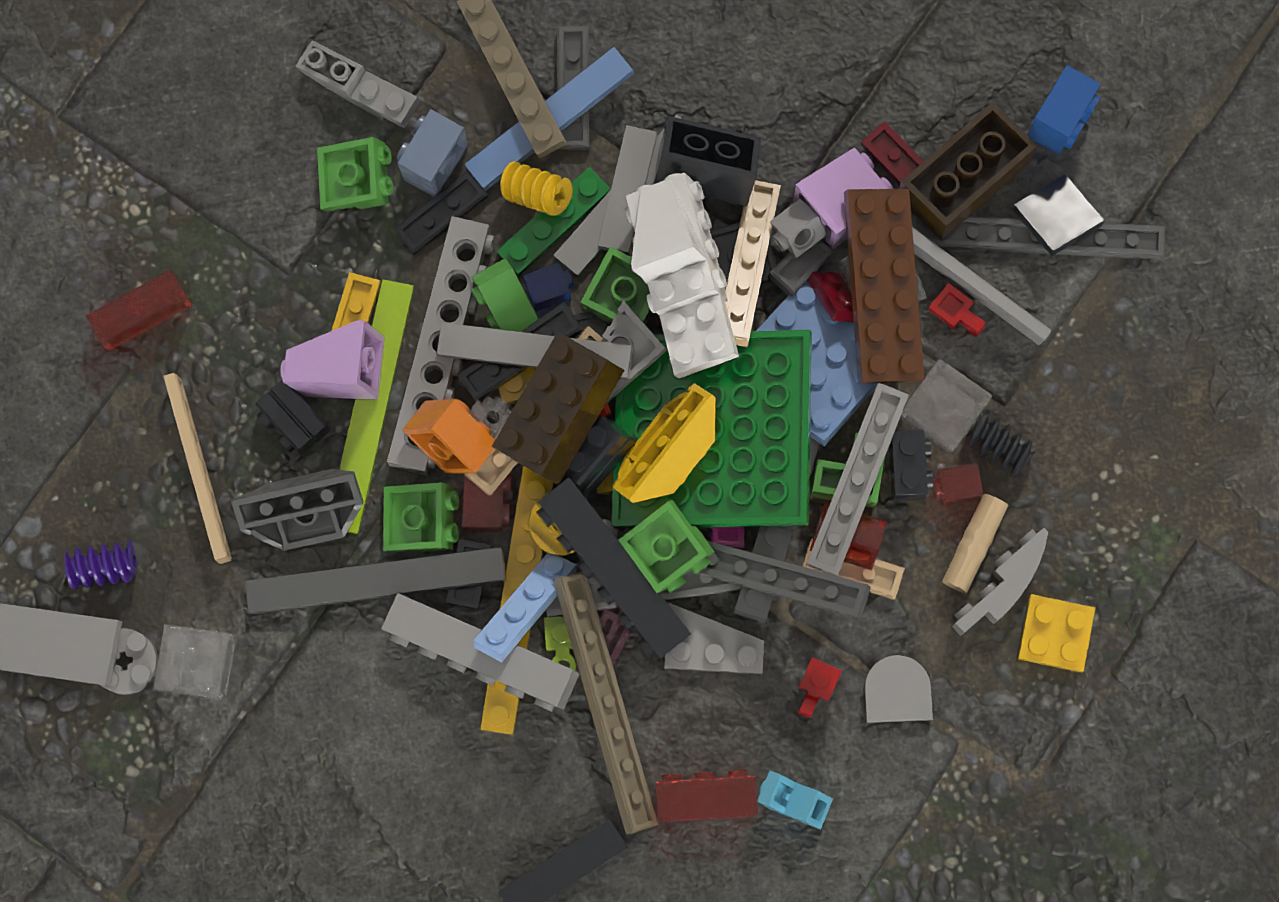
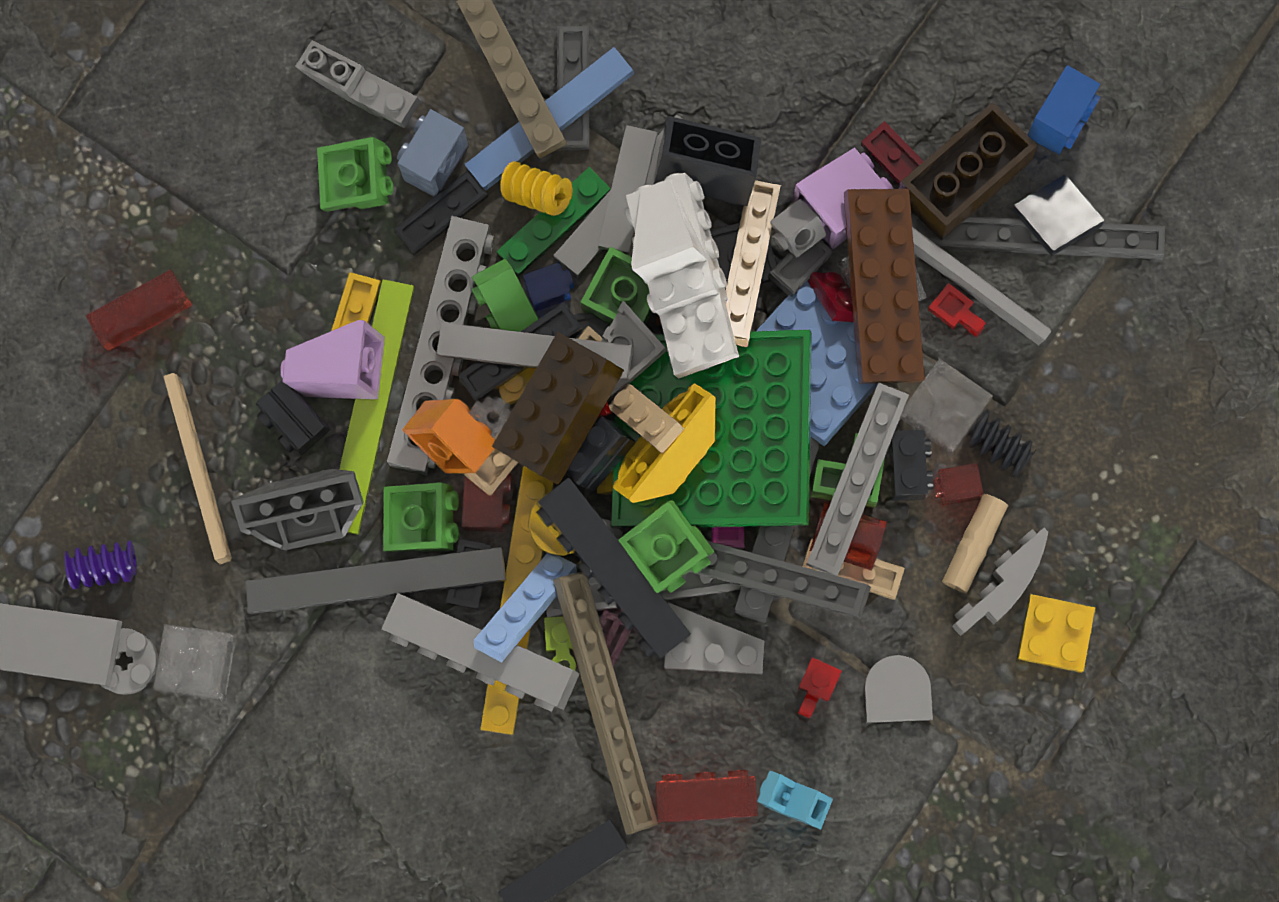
(645, 418): none -> tan plate

